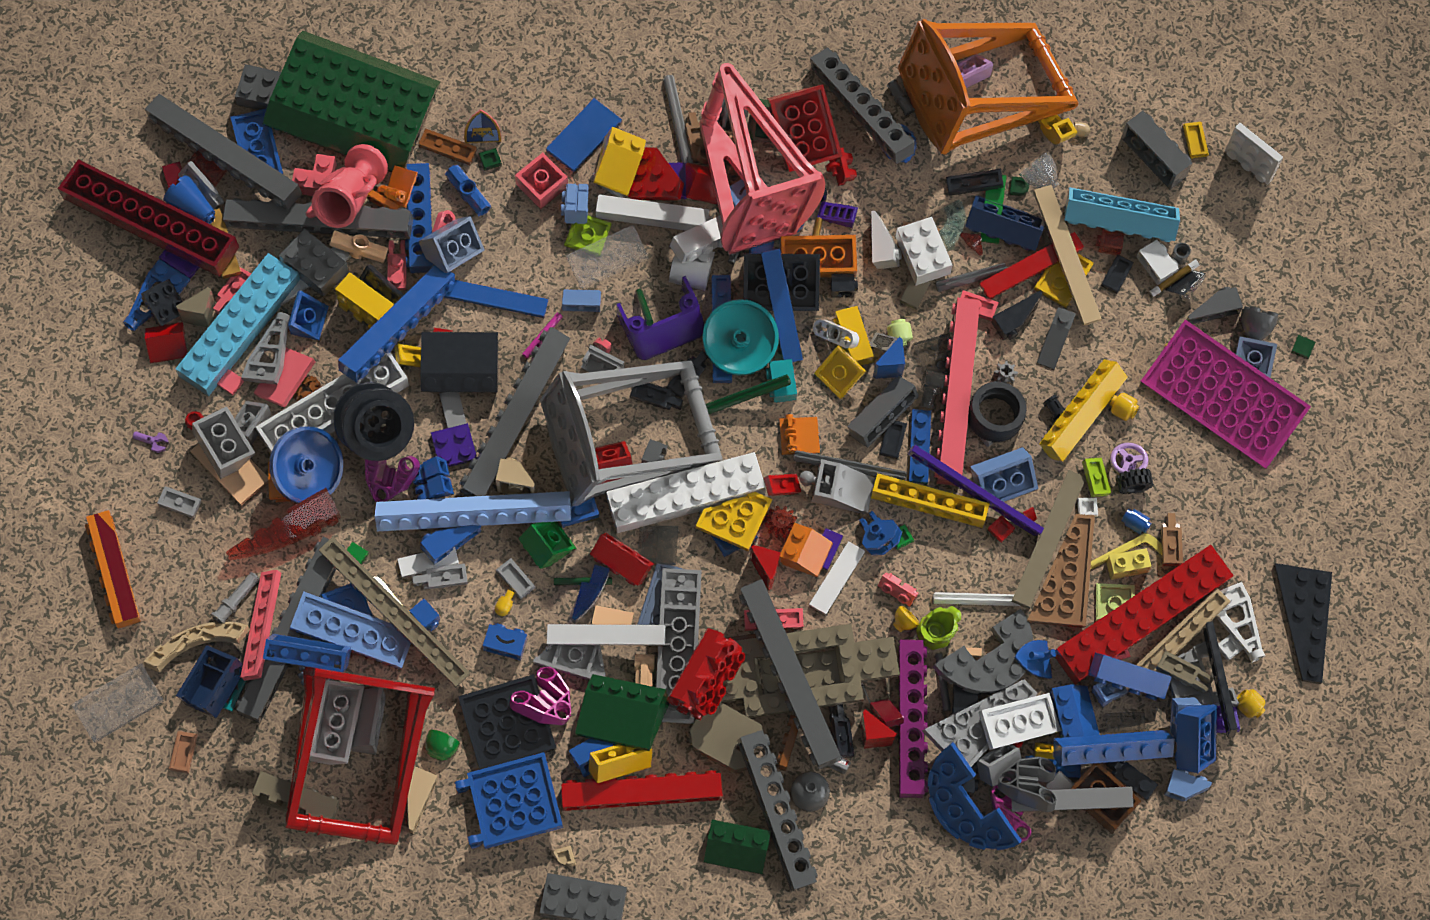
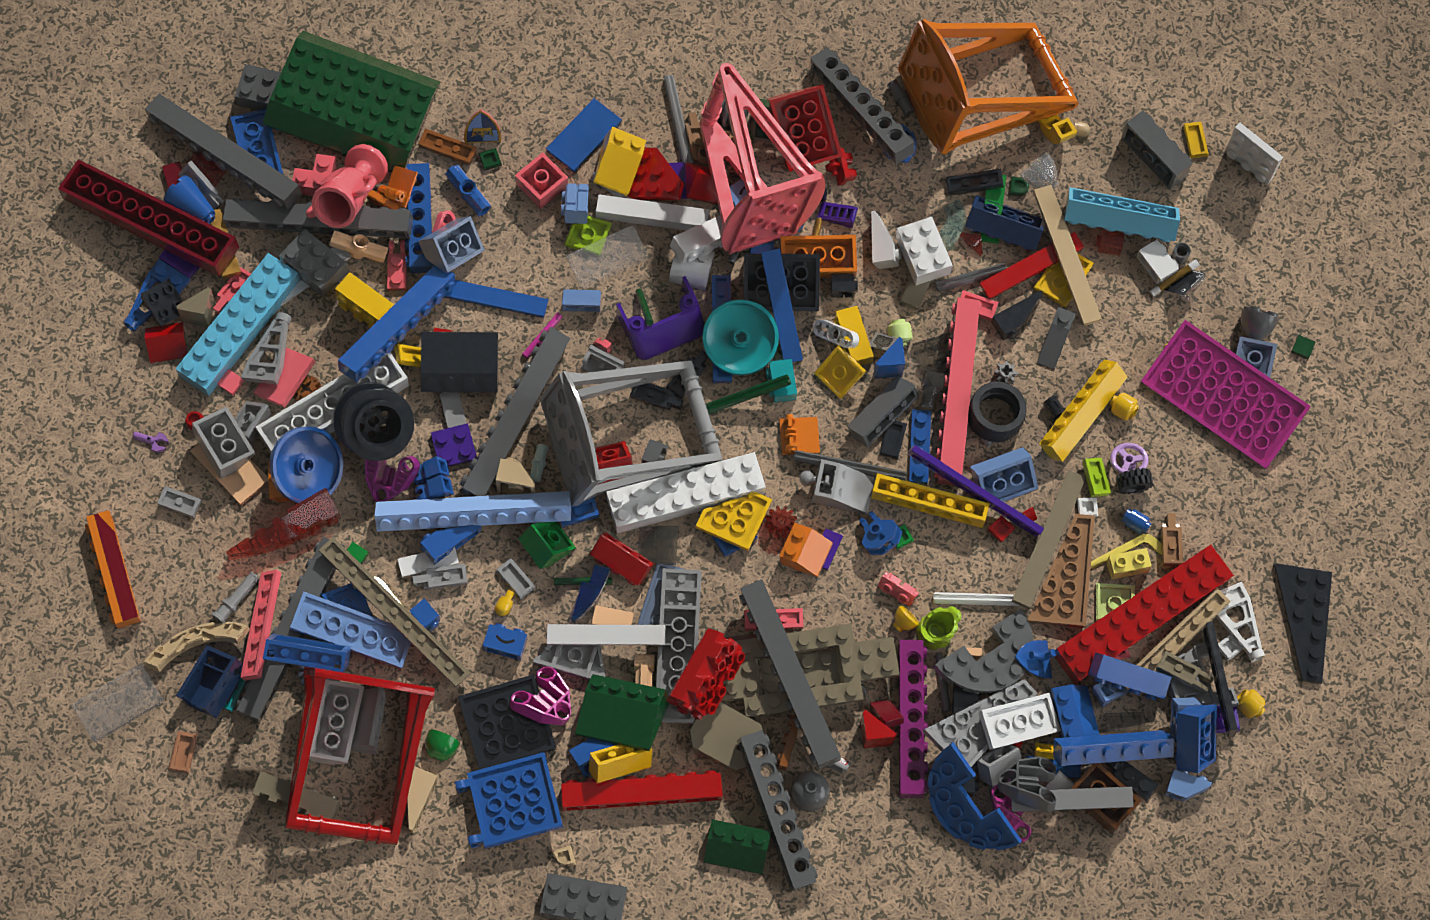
(307, 316): blue slope -> none
(380, 284): black tile -> none
(538, 462): none -> light aqua axle
(766, 563): red slope -> none
(782, 484): red plate -> none
(837, 578): white tile -> none
(841, 731): black hinge -> none
(975, 69): lavender slope -> none
(1117, 274): black tile -> none
(1221, 304): dark grey slope -> none

